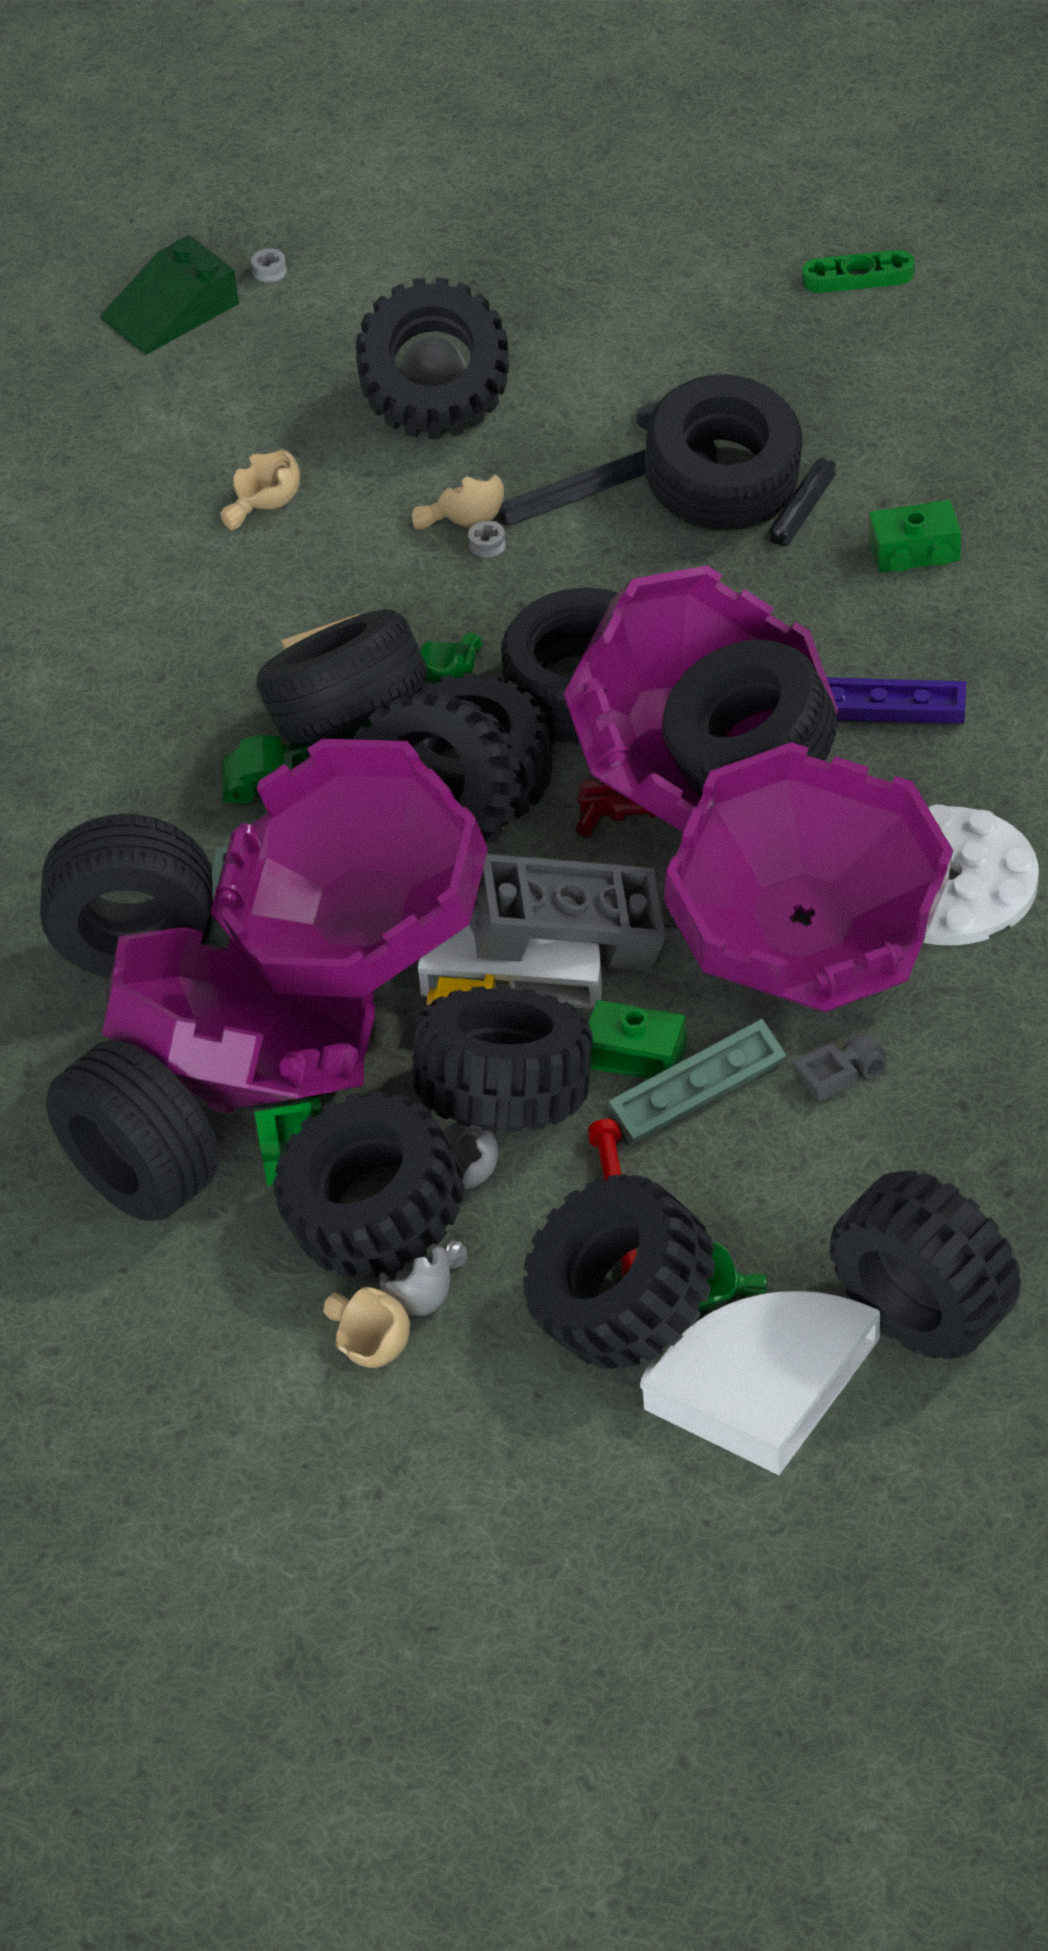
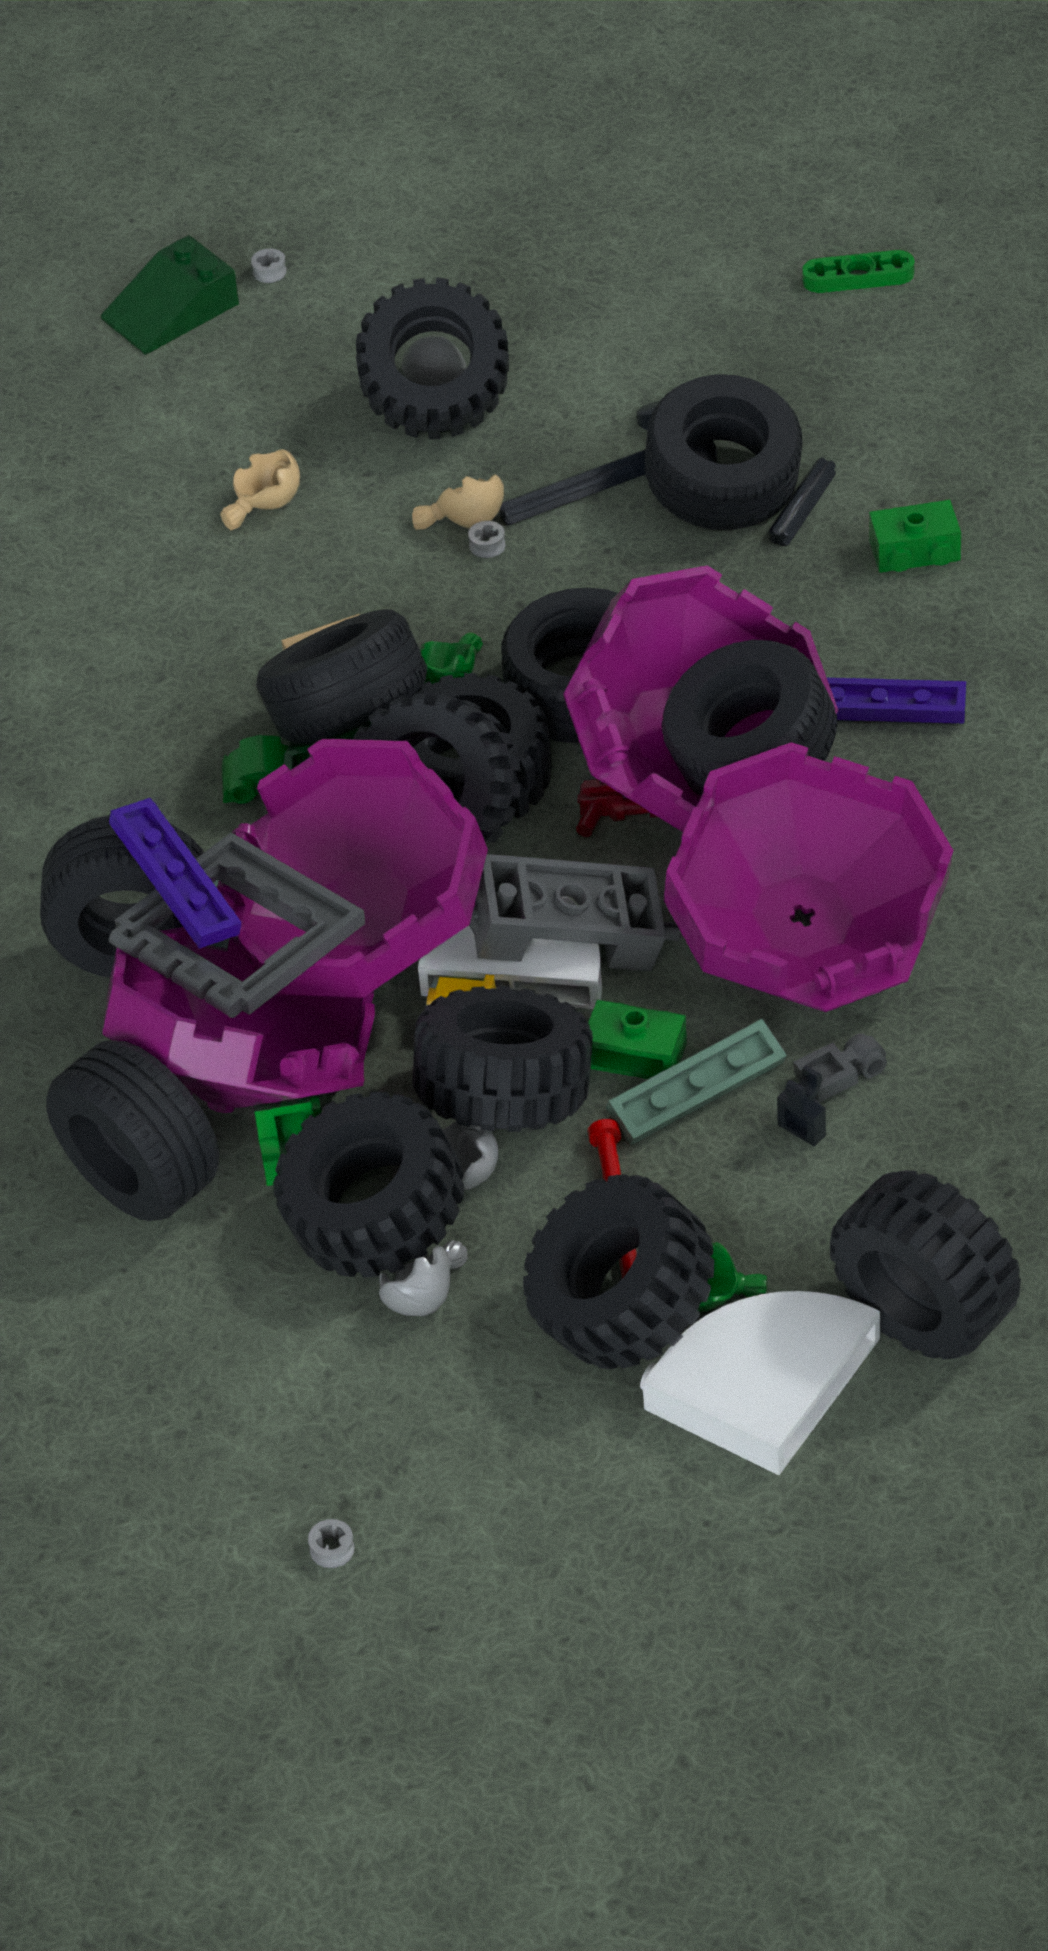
(175, 873): none -> dark purple plate
(267, 882): none -> dark grey hinge
(327, 1529): none -> light grey bush
(370, 1327): tan hair -> none
(799, 1109): none -> black plate
(994, 880): white plate -> none

